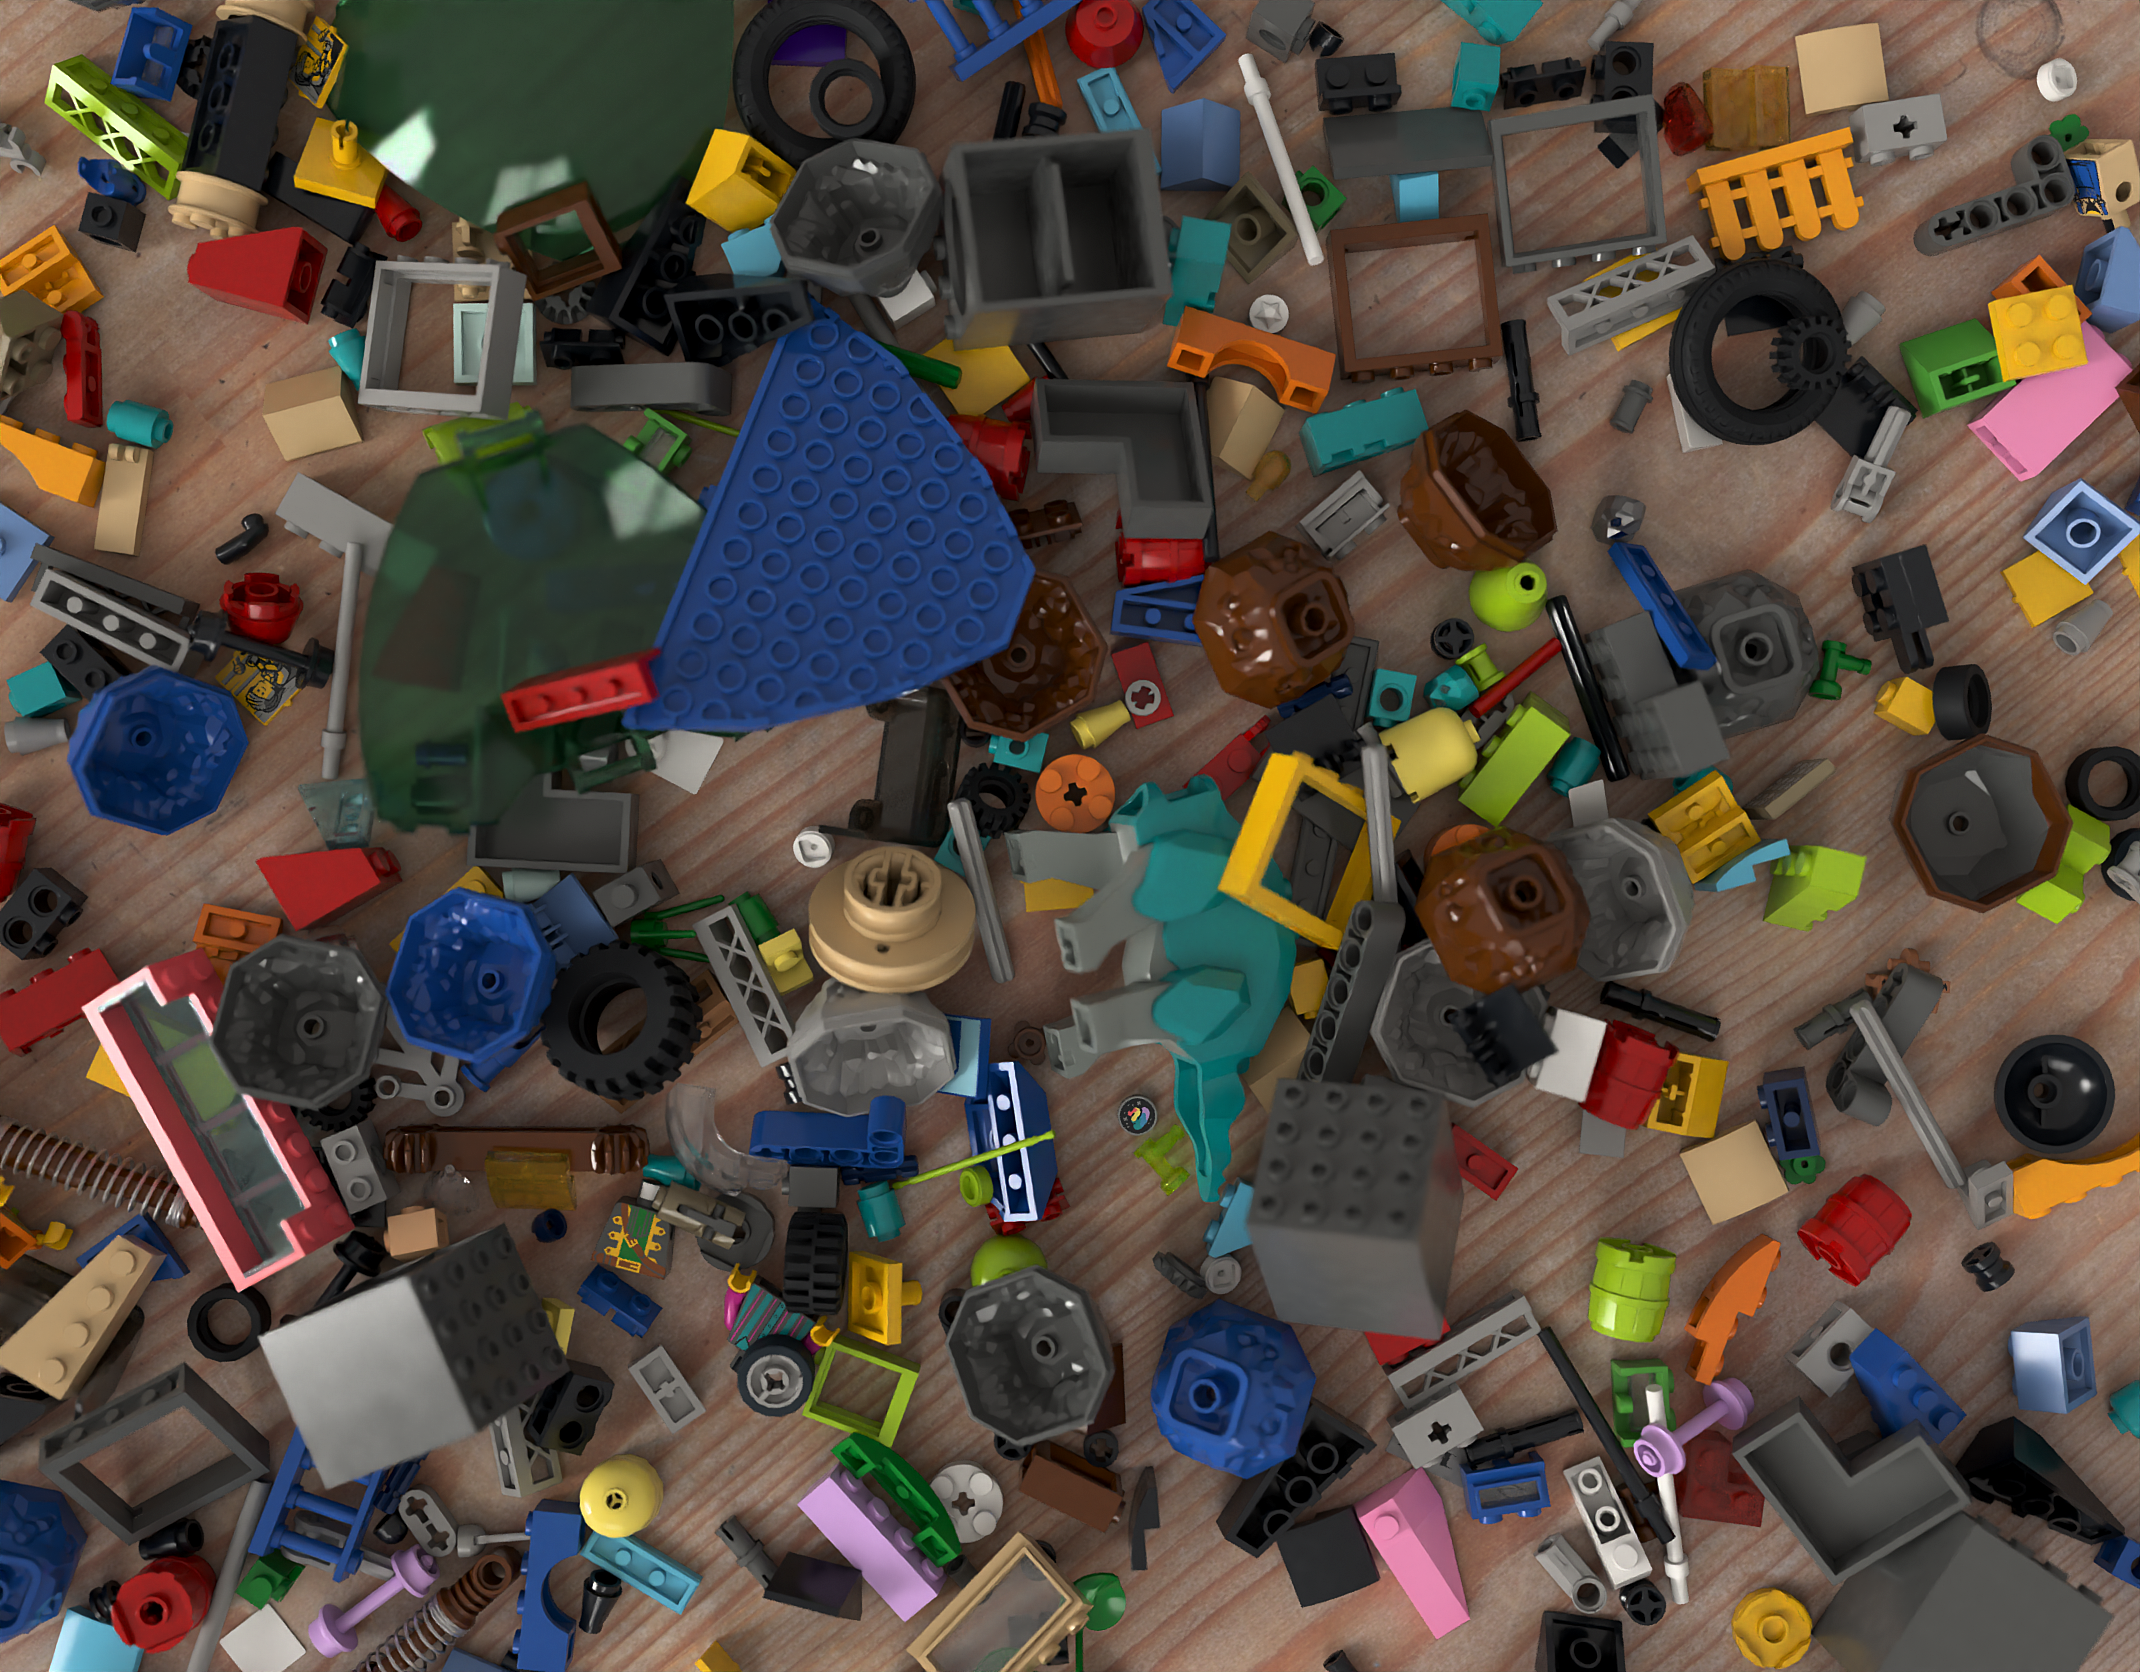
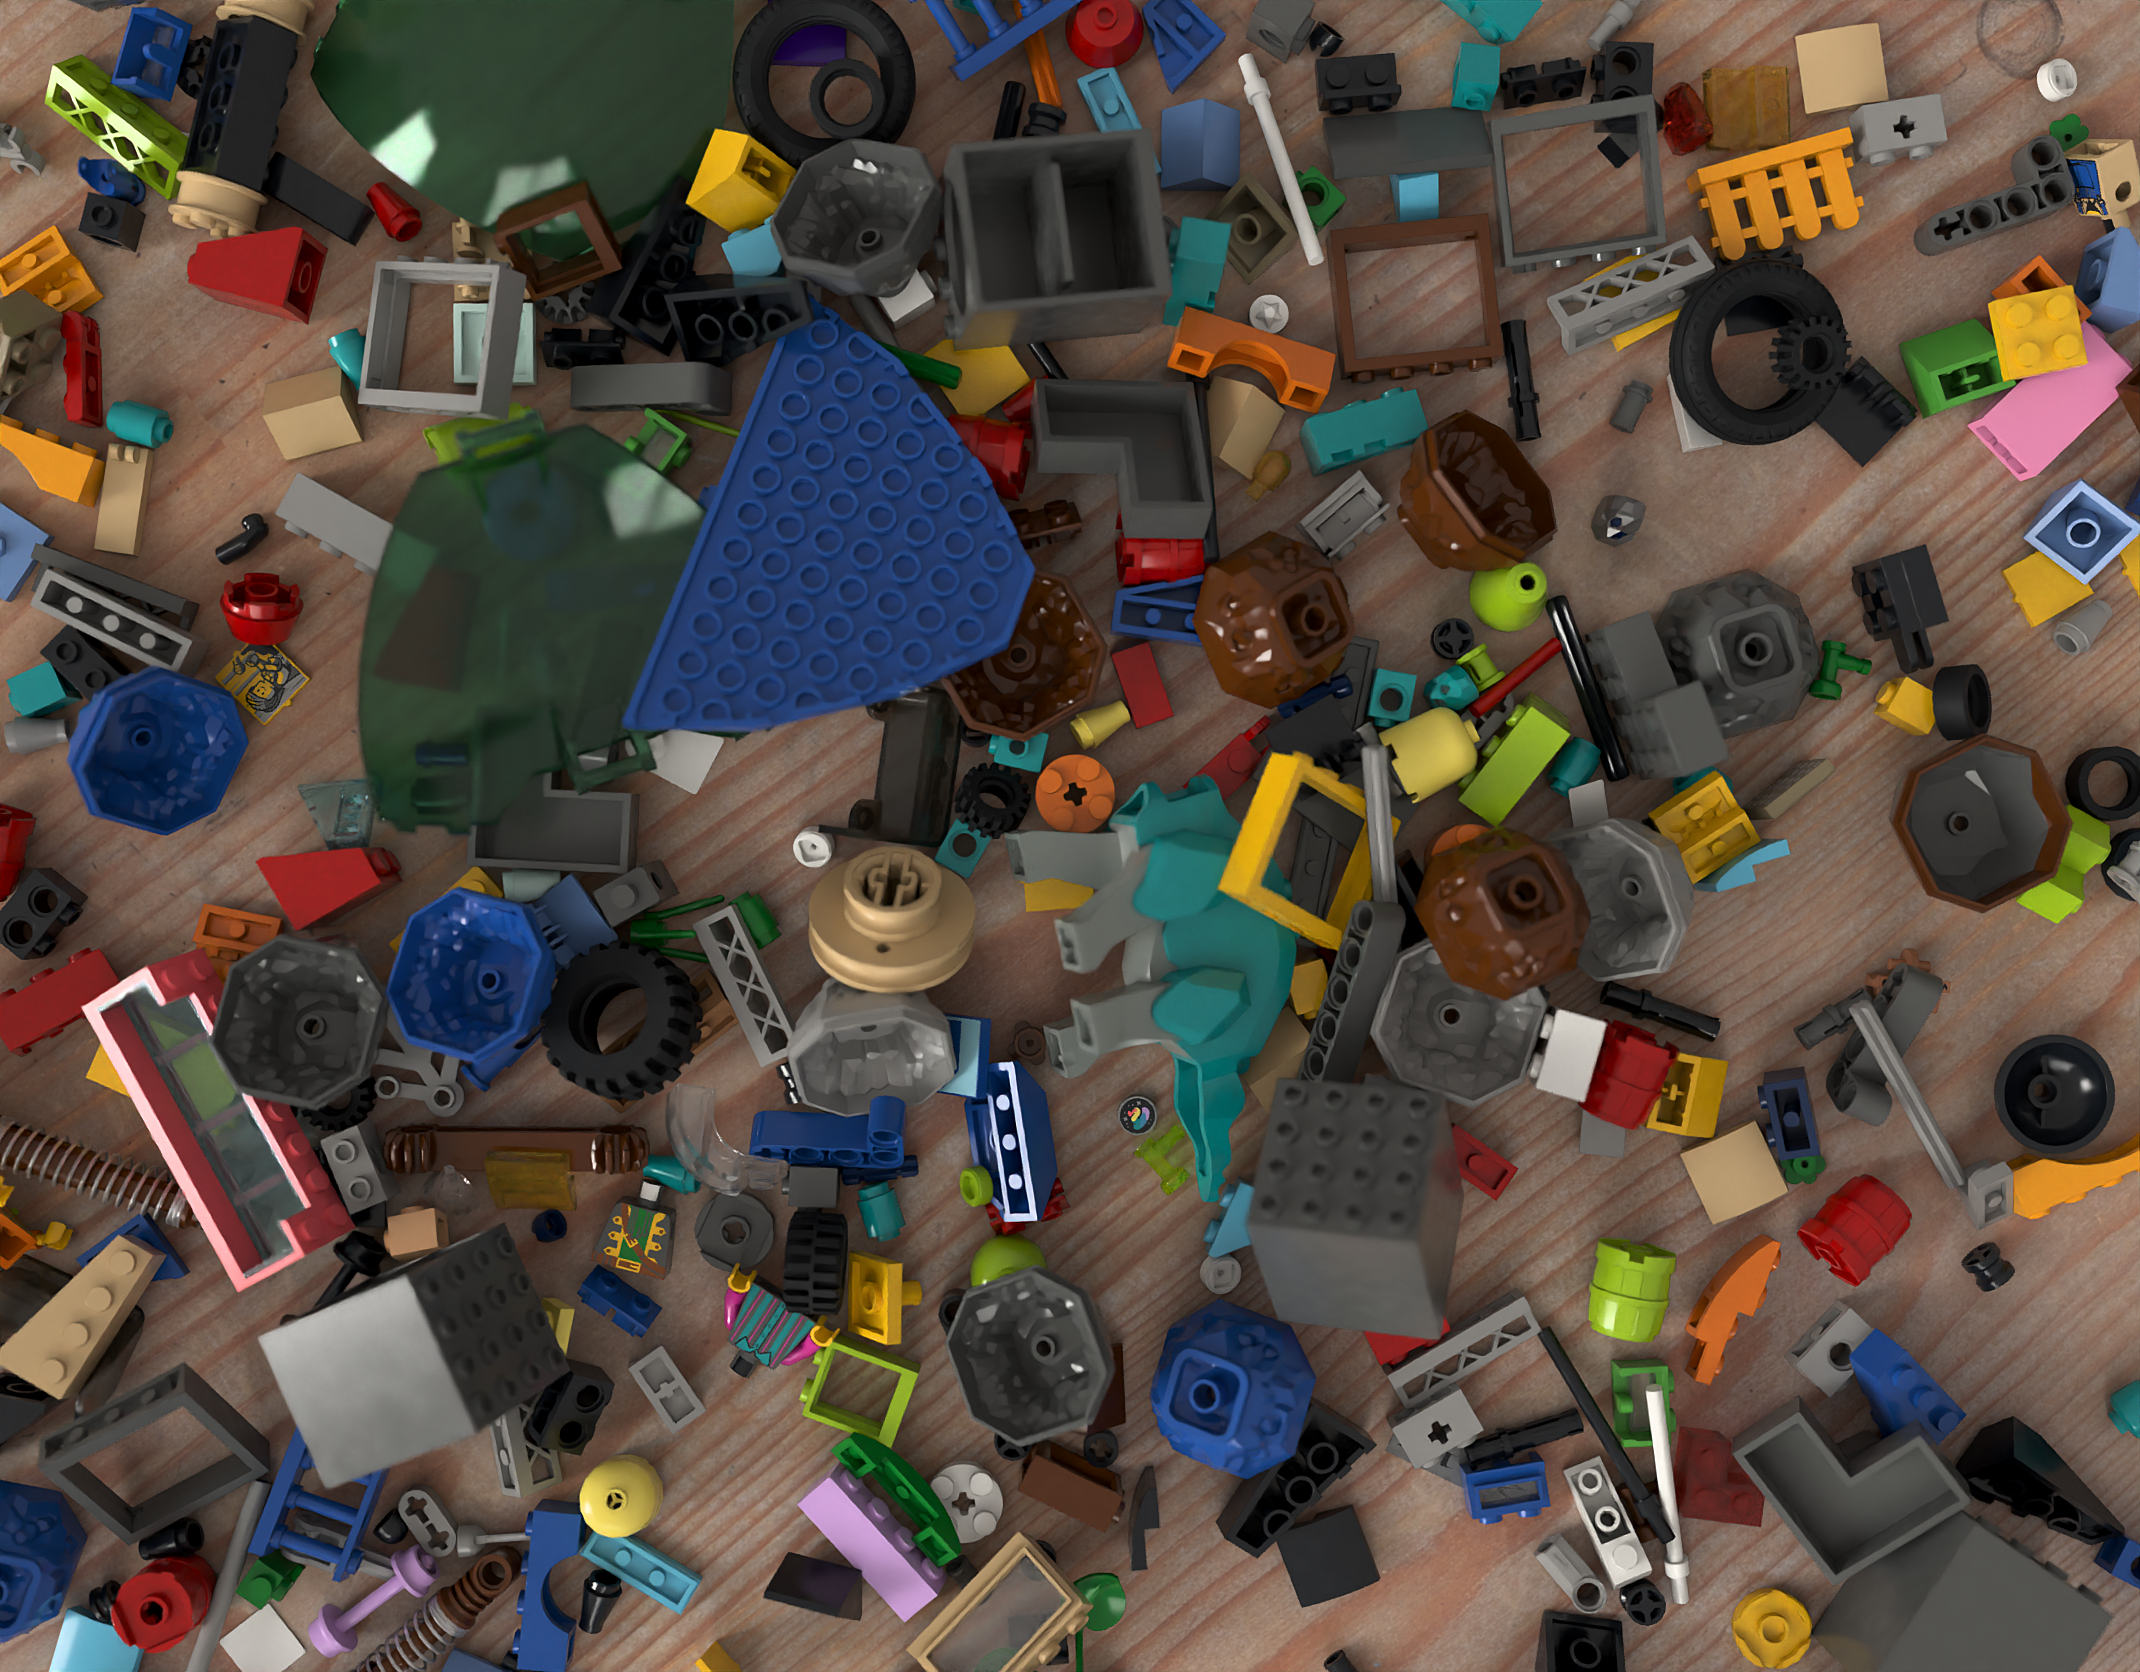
(202, 1336): black tyre -> none
(209, 633): black piece -> none
(318, 63): piece -> none
(334, 737): light grey bar -> none
(339, 165): yellow tile -> none
(348, 302): black hinge -> none
(398, 1484): dark blue axle -> none
(581, 691): red panel -> none
(698, 1213): dark tan piece -> none
(747, 1550): dark grey pin -> none
(770, 1356): wheel -> none
(786, 962): light yellow bracket -> none
(974, 1159): lime piece -> none
(981, 889): light grey axle -> none
(1135, 688): light grey bush -> none
(1180, 1274): dark grey gear -> none
(1415, 1541): bright pink wedge -> none
(1502, 1034): black hinge -> none
(1662, 1450): lavender piece -> none
(1663, 606): blue tile -> none
(1811, 884): lime wedge -> none
(1861, 315): light grey cone -> none
(1869, 476): light grey connector -> none
(2053, 1364): medium blue slope -> none

